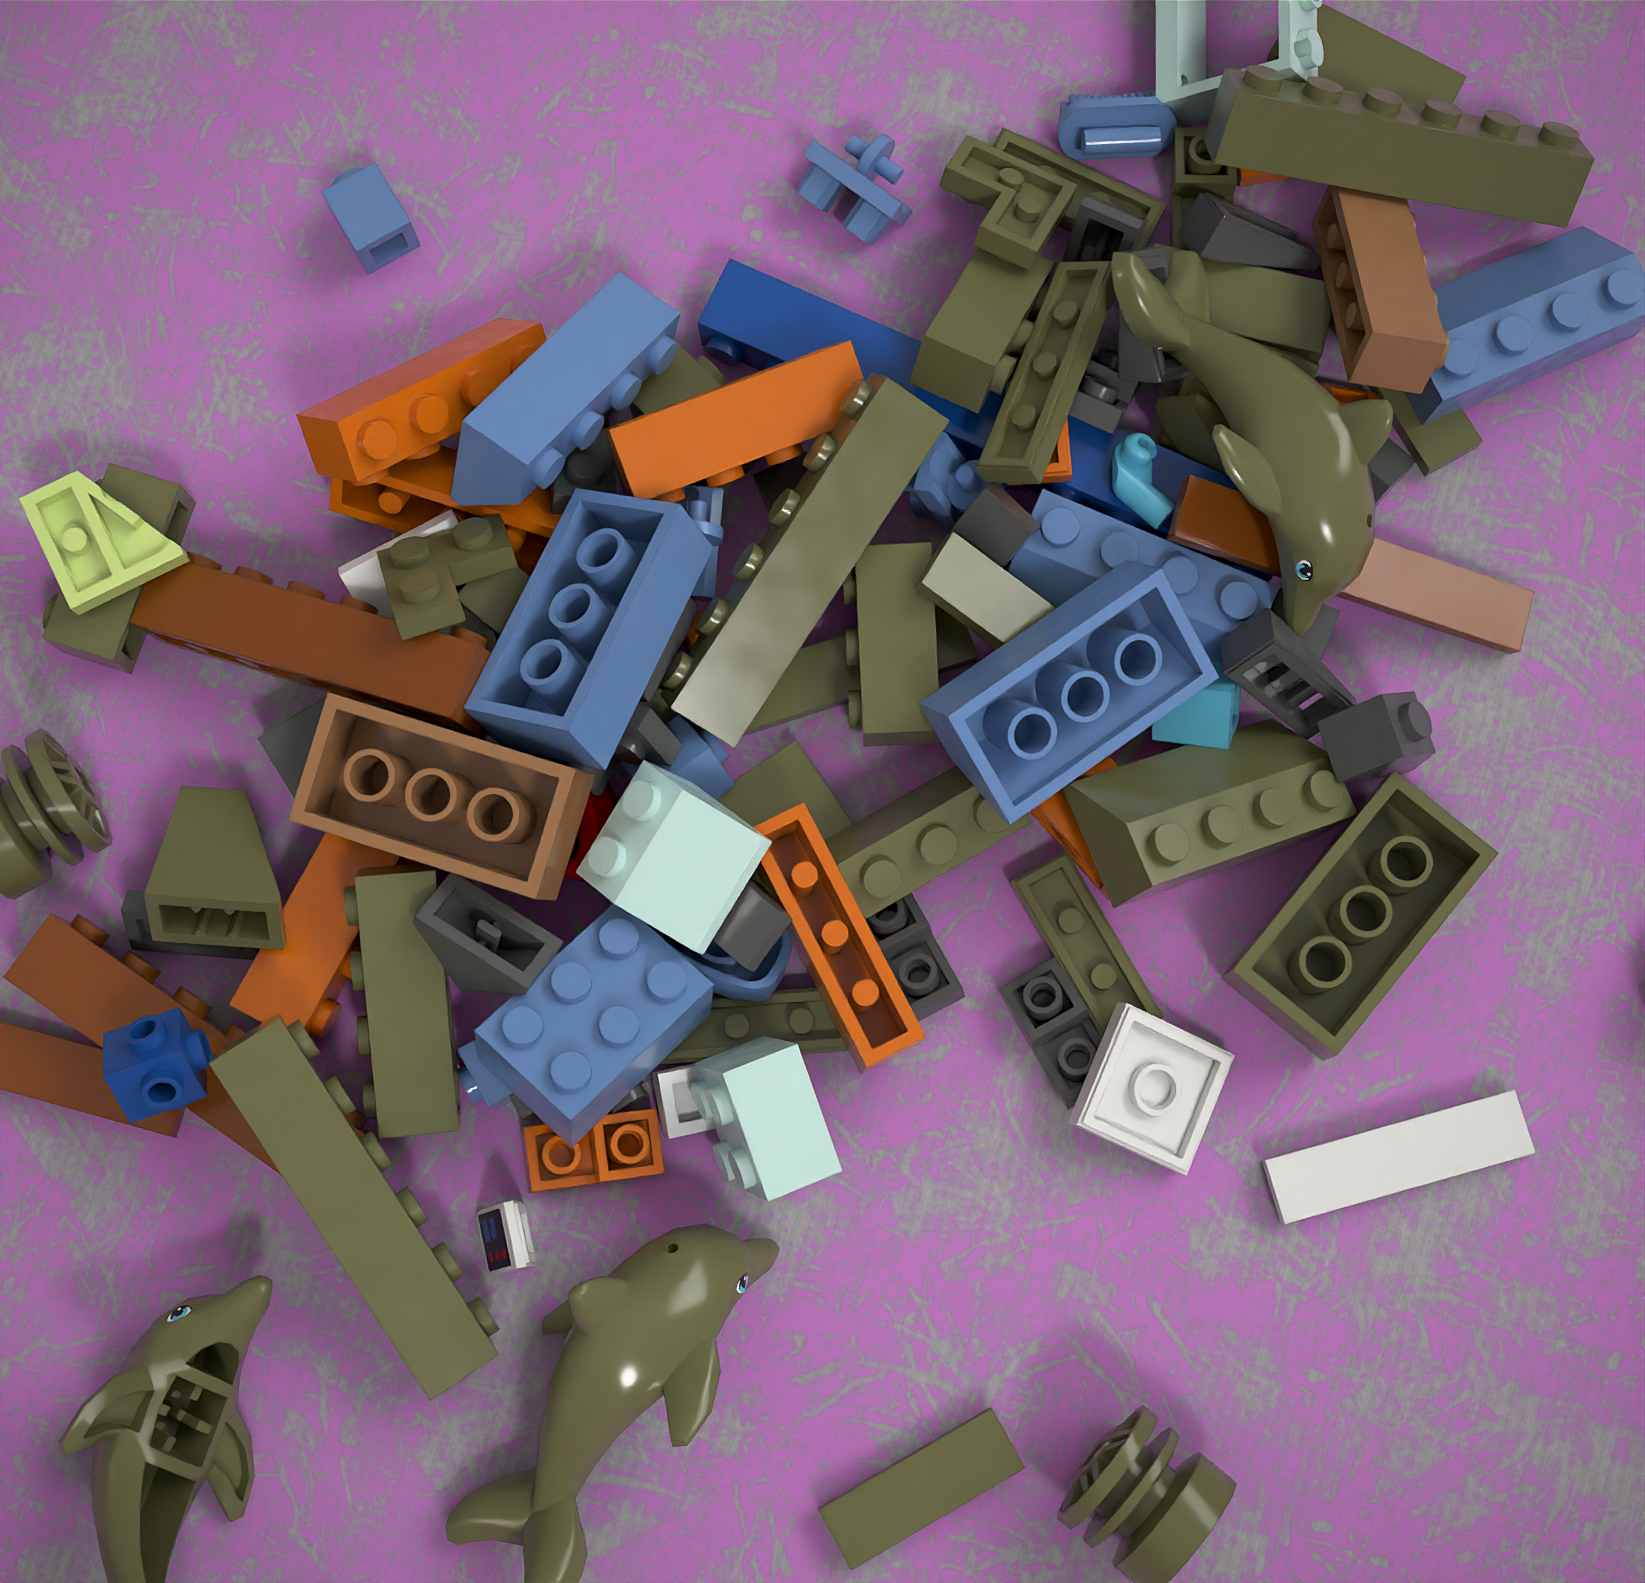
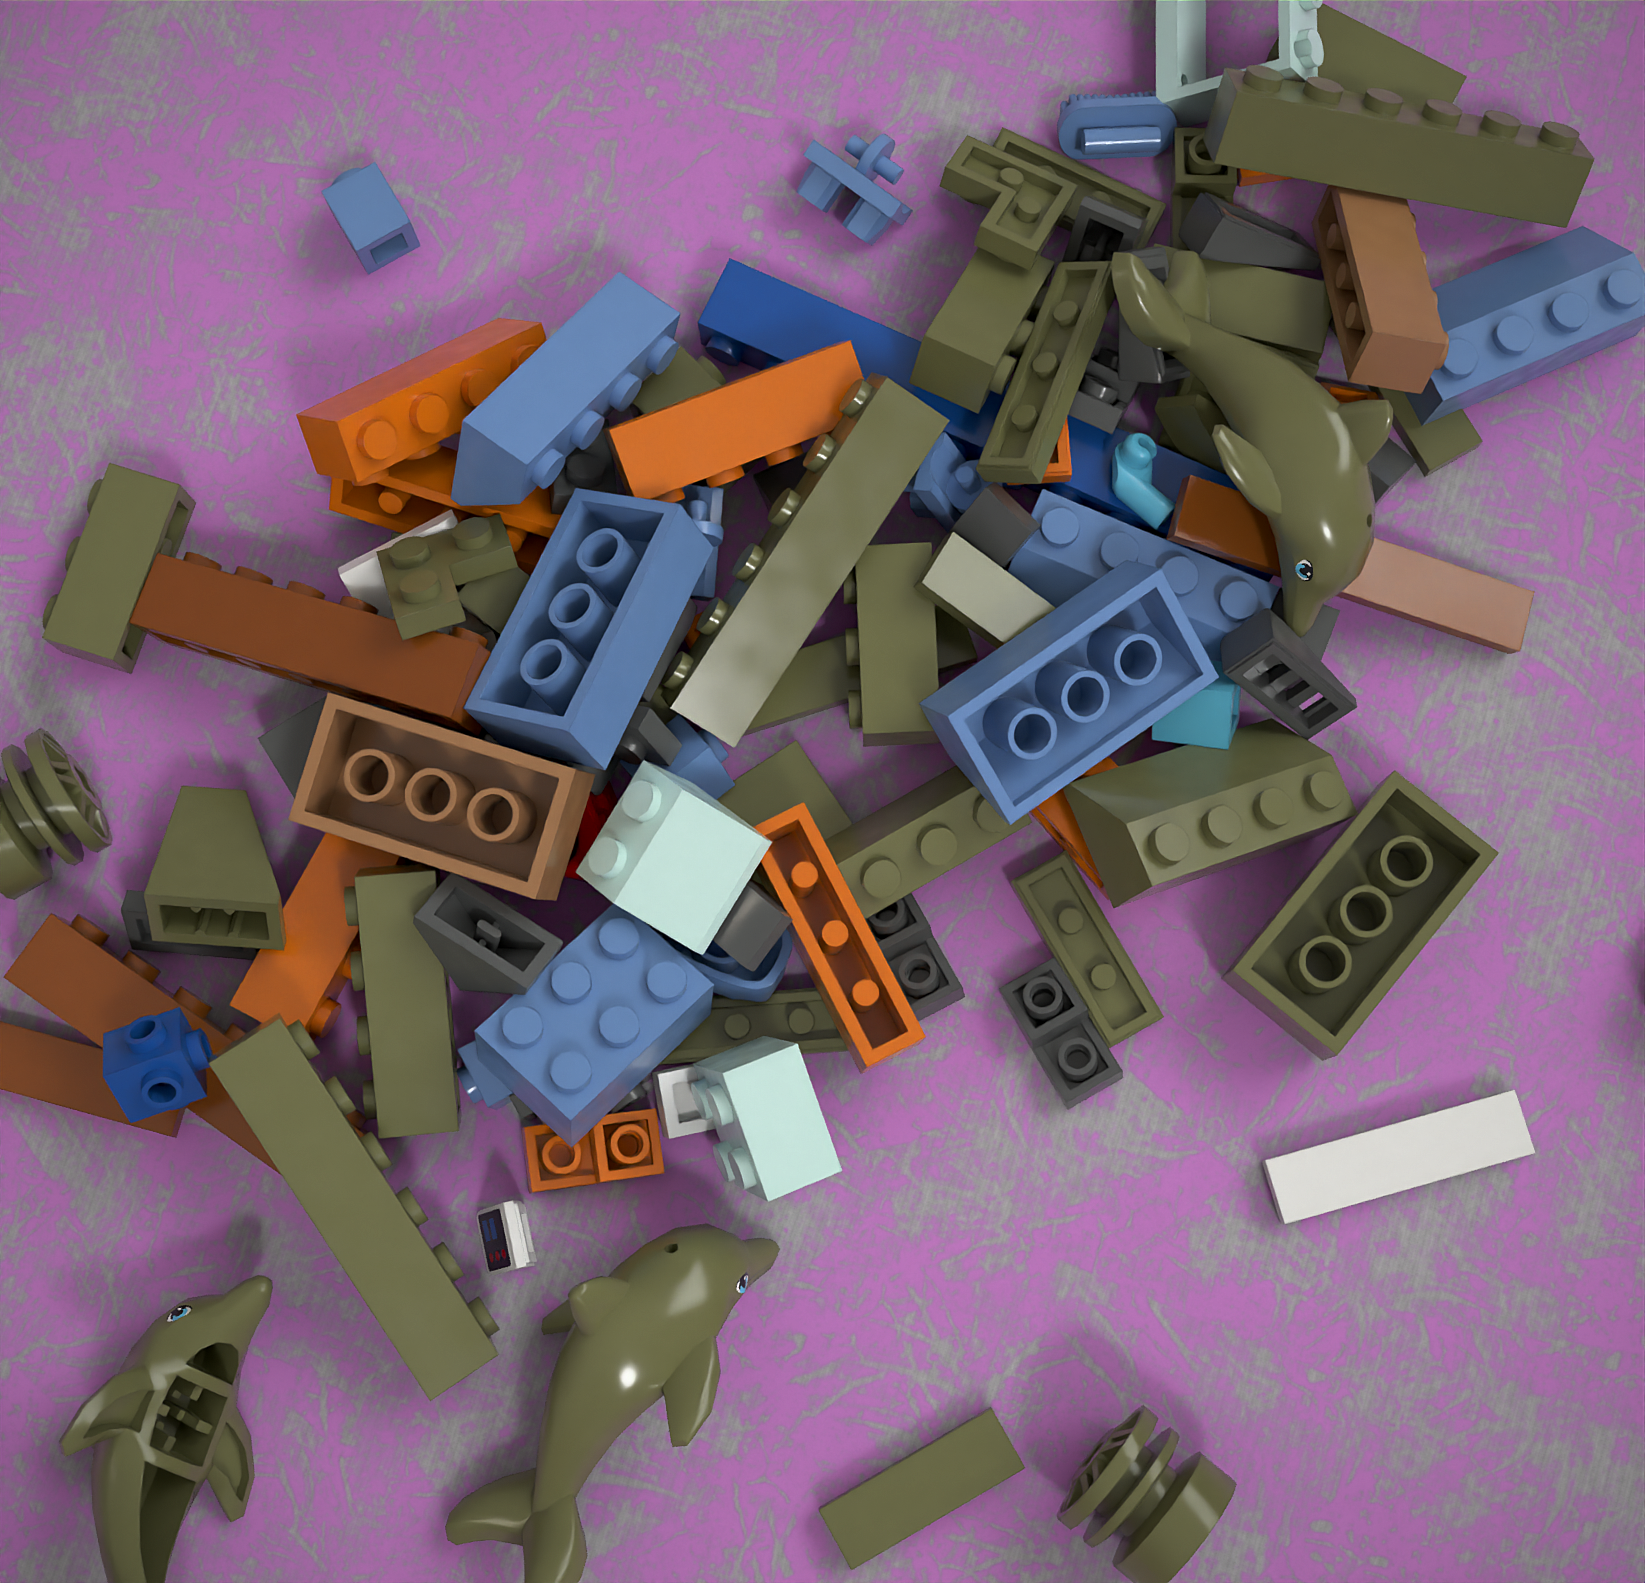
(96, 542): yellowish green wing -> none
(1151, 1088): white tile -> none
(1378, 737): dark grey slope -> none

